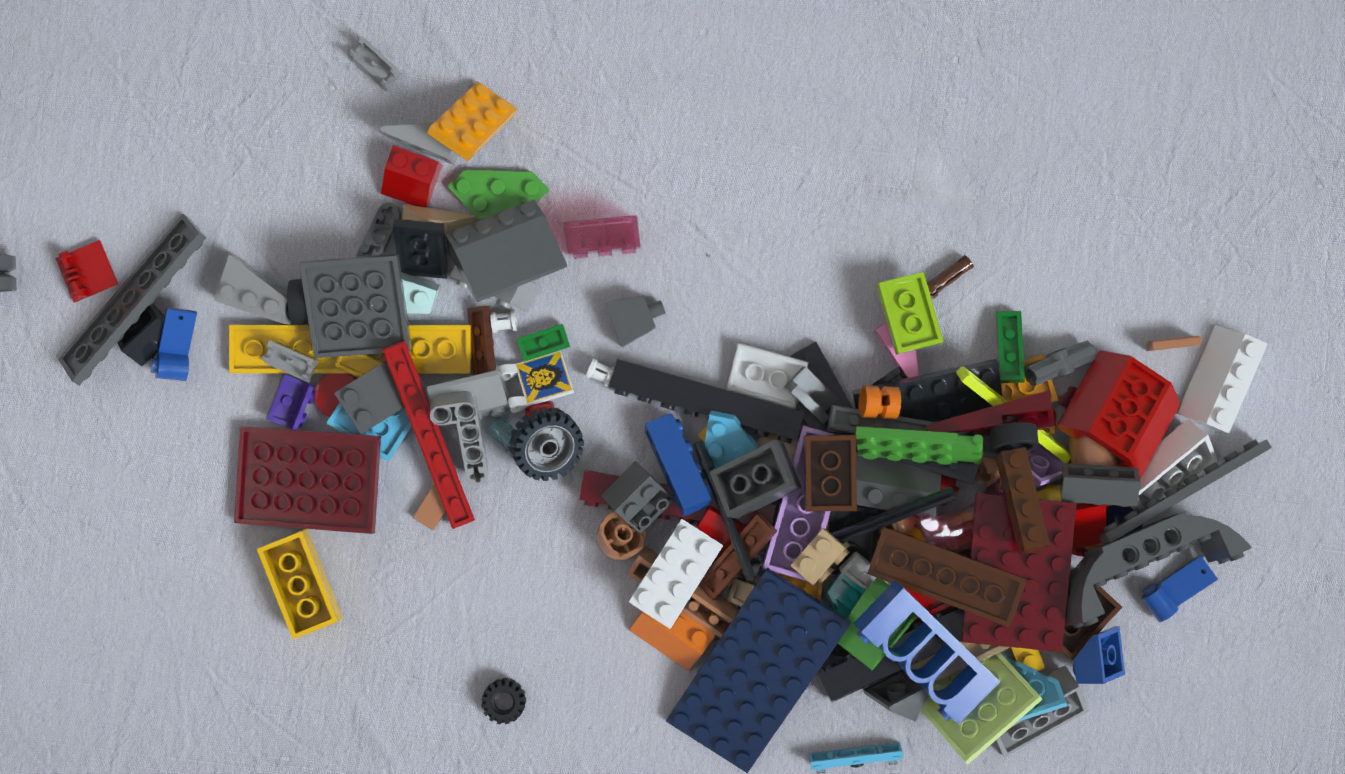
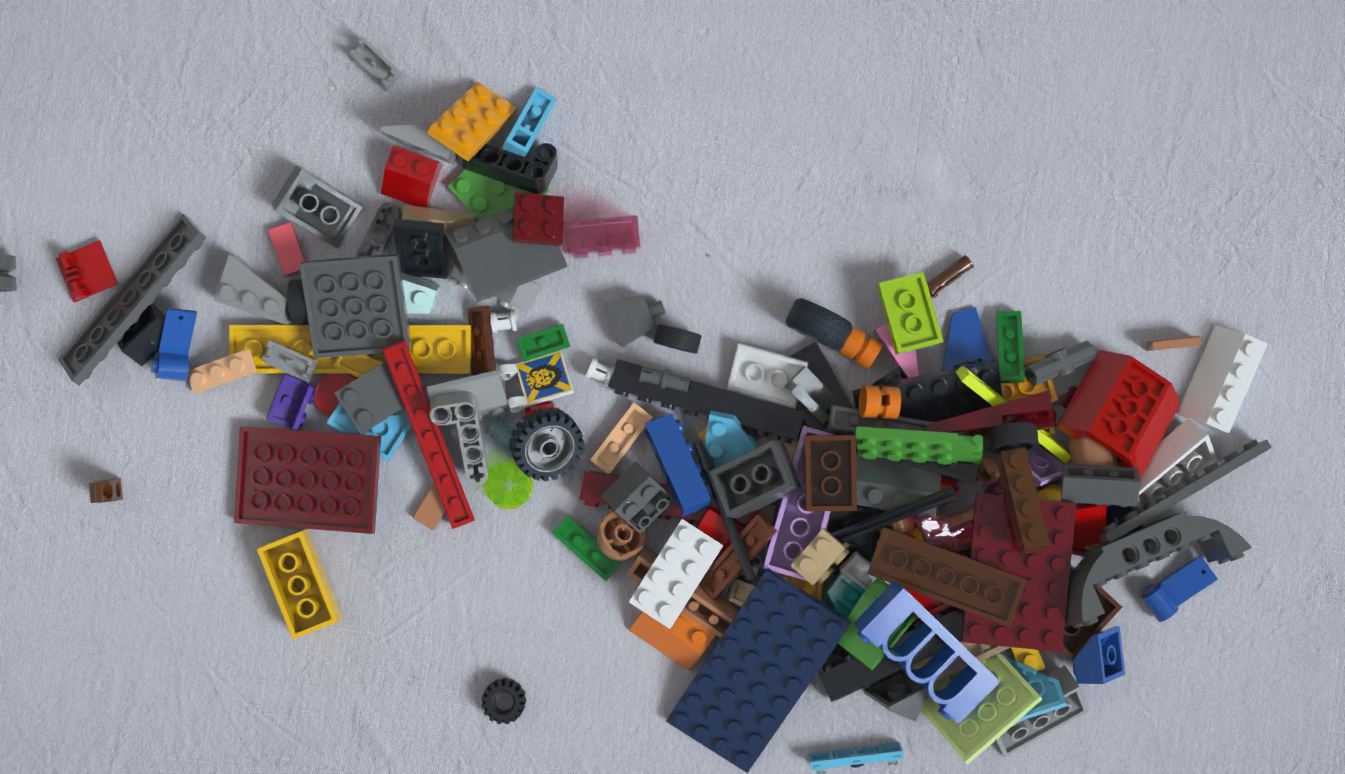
(105, 490): none -> reddish brown leg
(221, 371): none -> light nougat plate
(287, 248): none -> coral tile
(316, 206): none -> dark grey slope
(499, 494): none -> clear neon green plate
(525, 168): none -> black beam
(529, 122): none -> medium azure slope
(538, 219): none -> dark red plate
(585, 547): none -> green plate
(621, 438): none -> light nougat plate
(664, 379): none -> dark grey pin
(677, 338): none -> black tyre
(819, 324): none -> black wheel
(860, 348): none -> orange wheel
(965, 340): none -> blue flag

